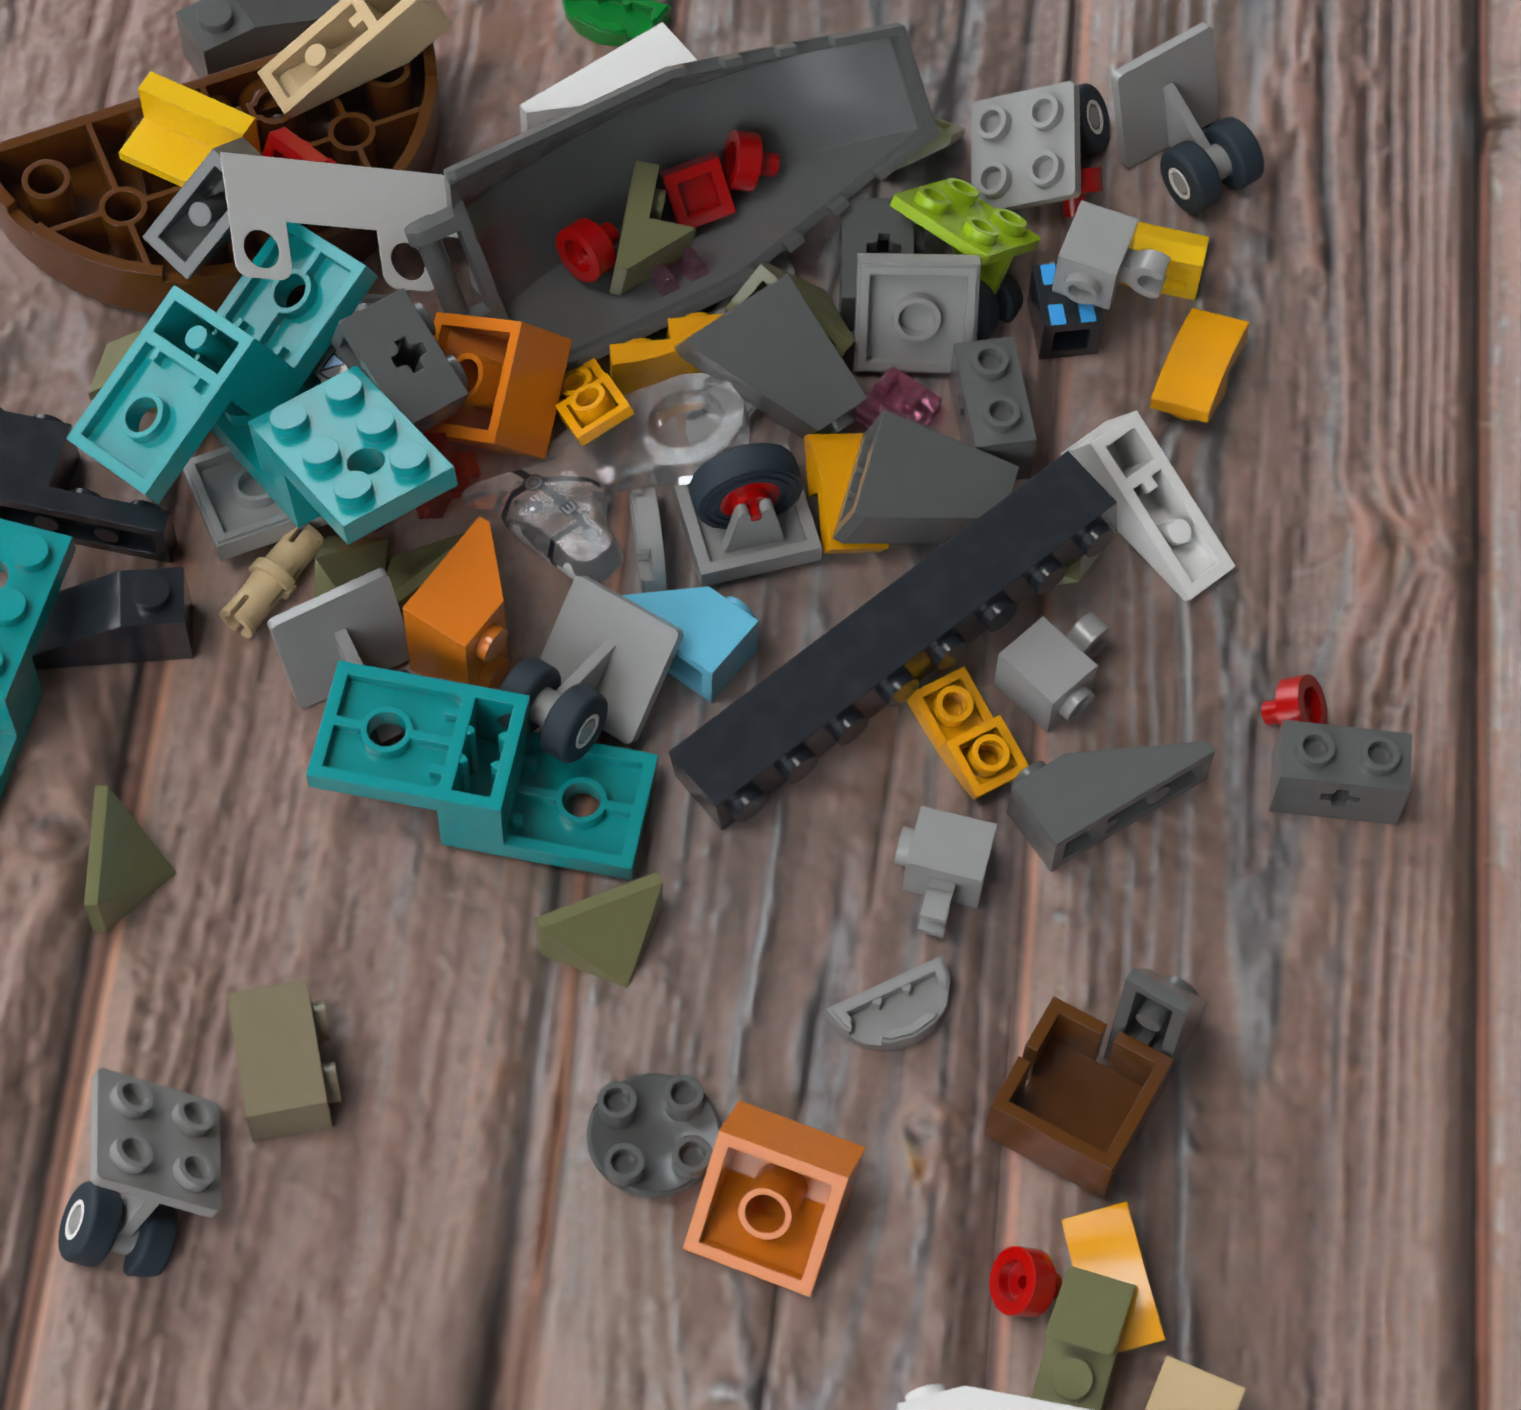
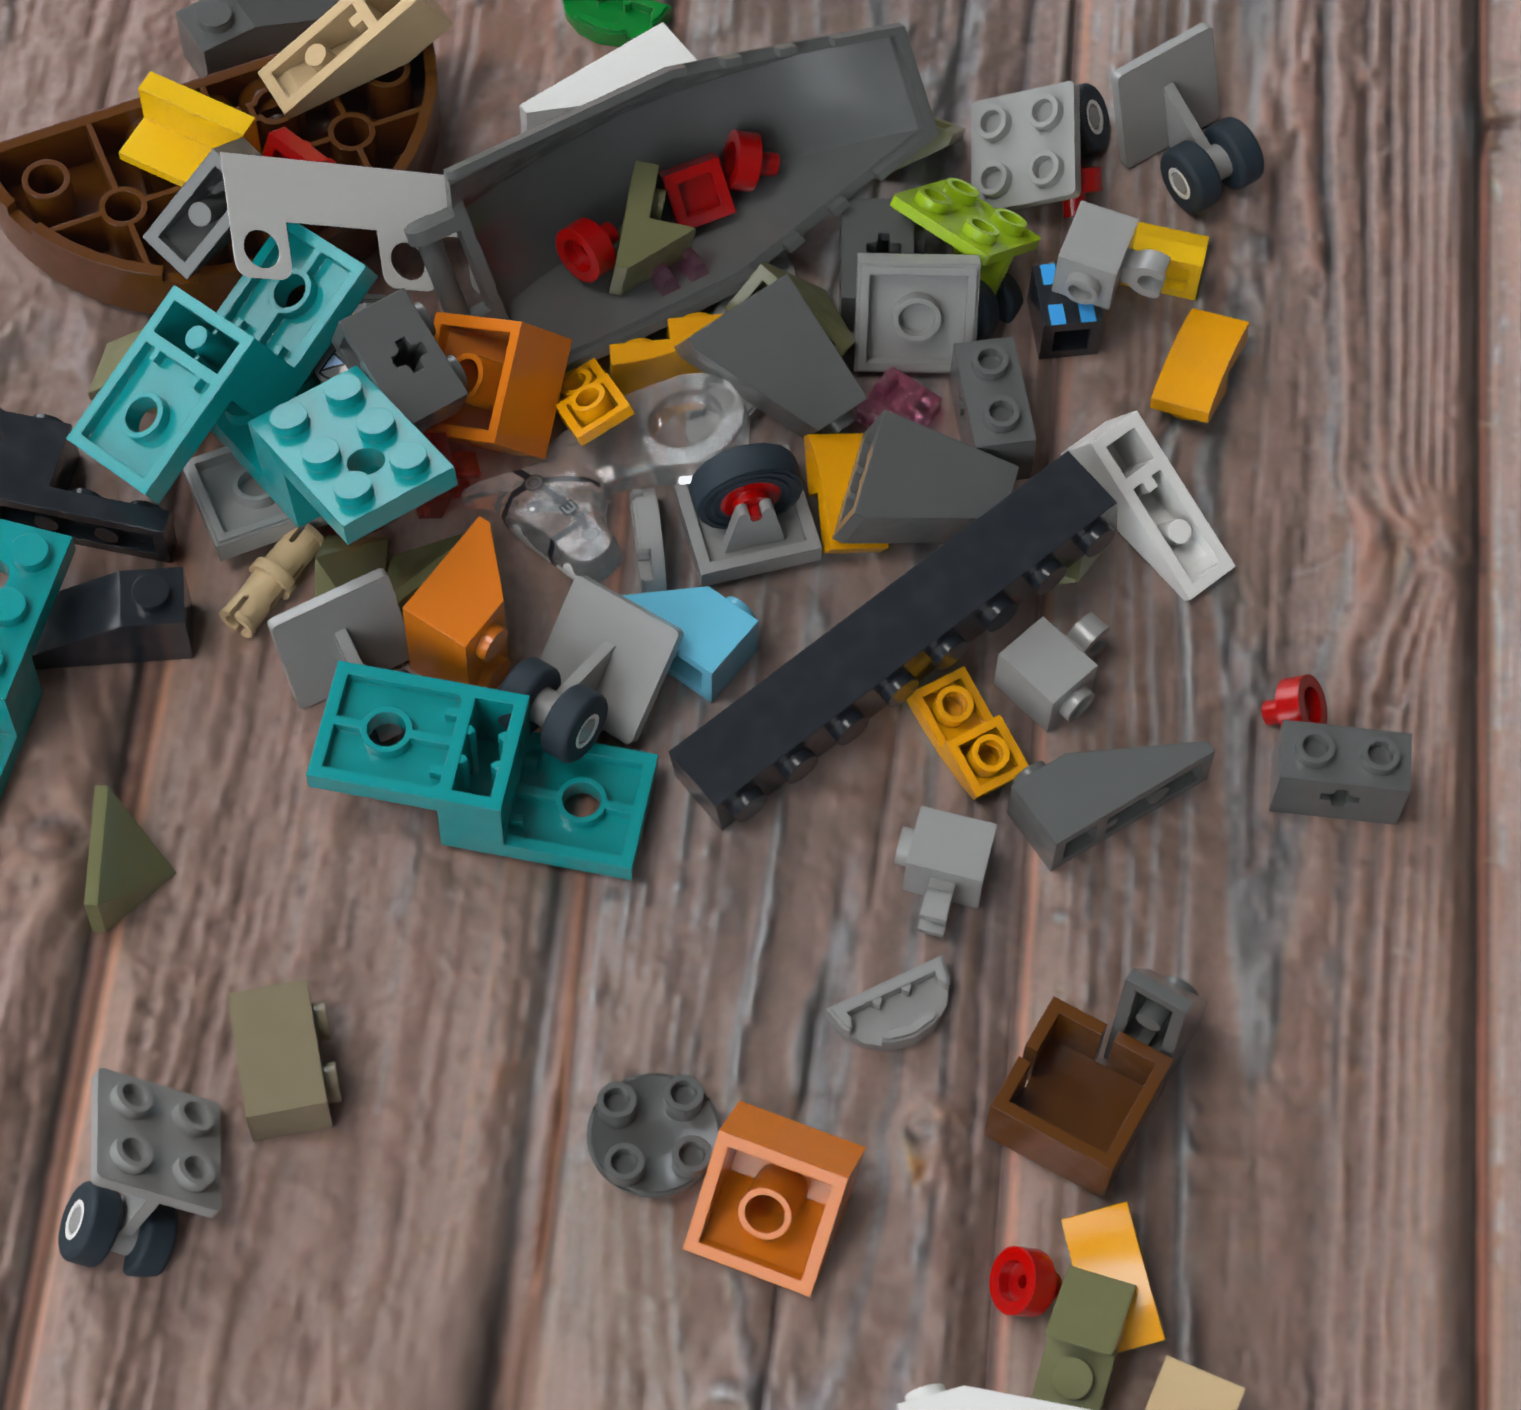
(605, 931): olive slope -> none

